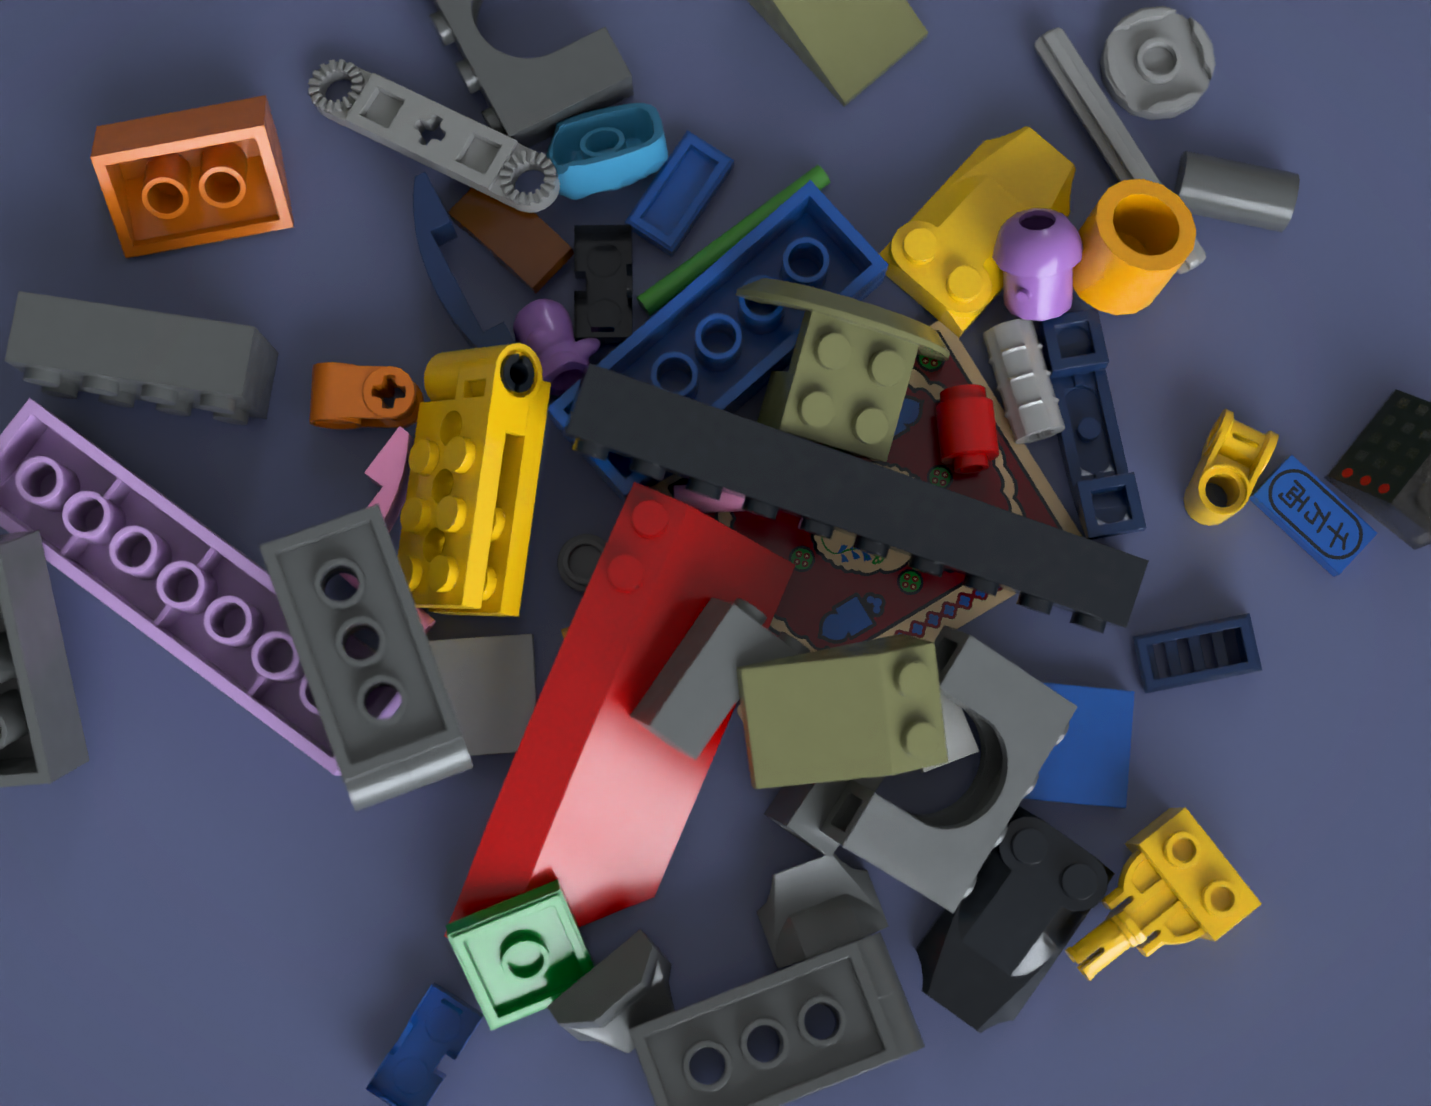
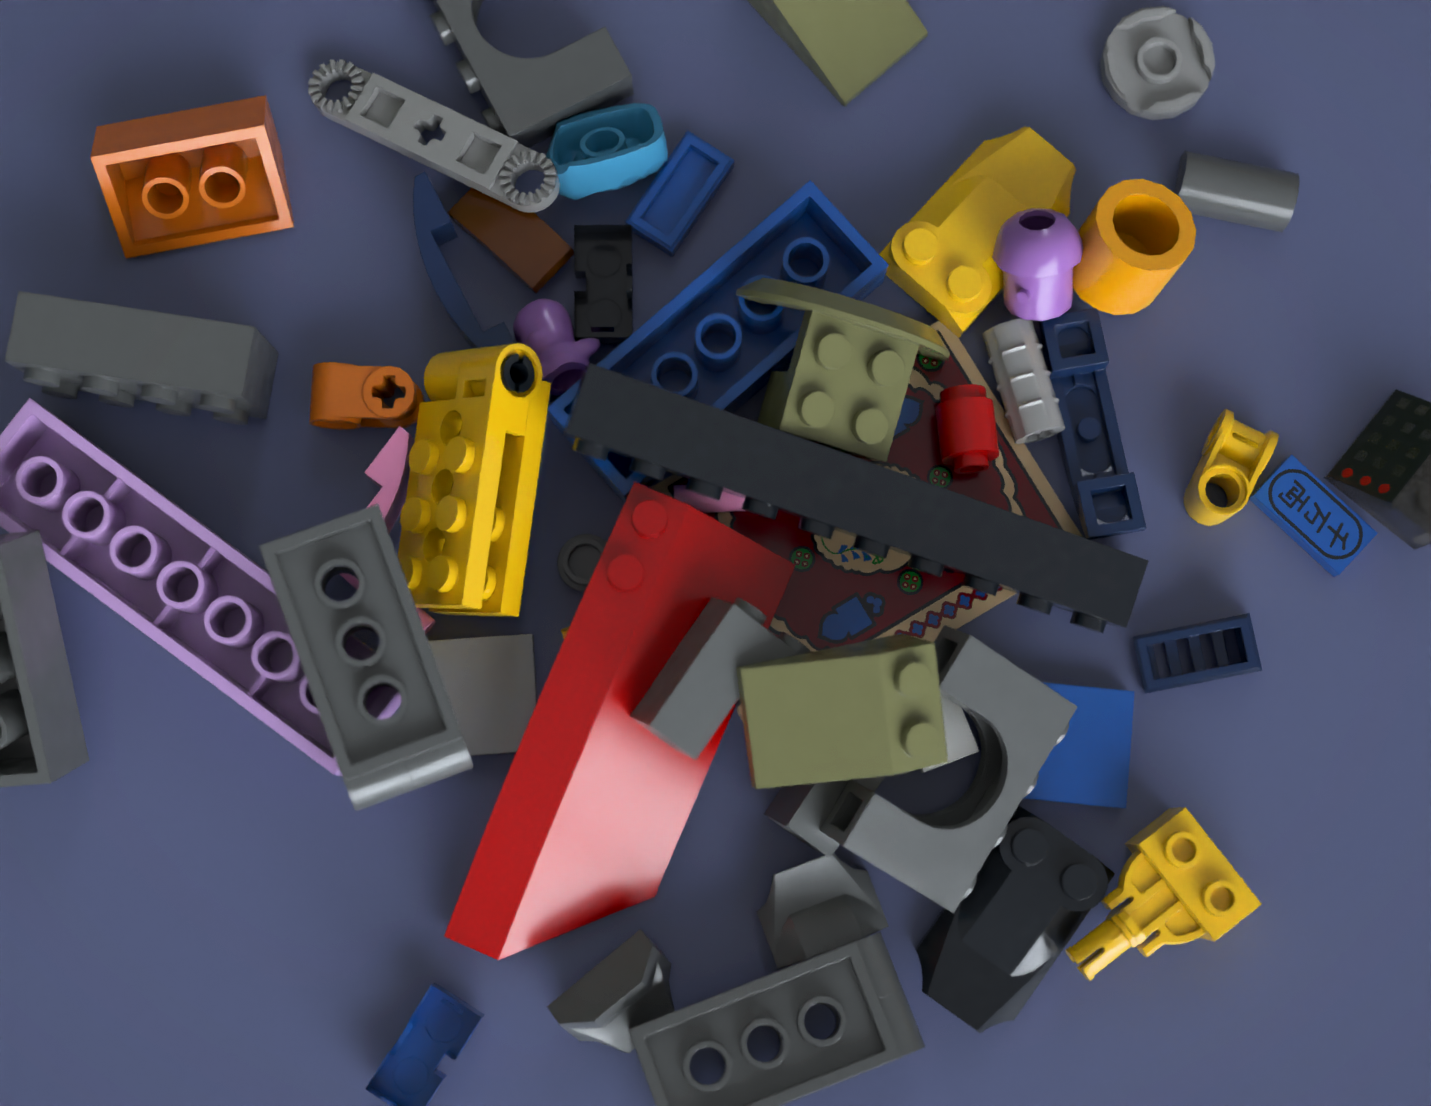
(521, 953): tile -> none
(686, 273): bright green bar -> none
(1099, 117): light grey axle -> none

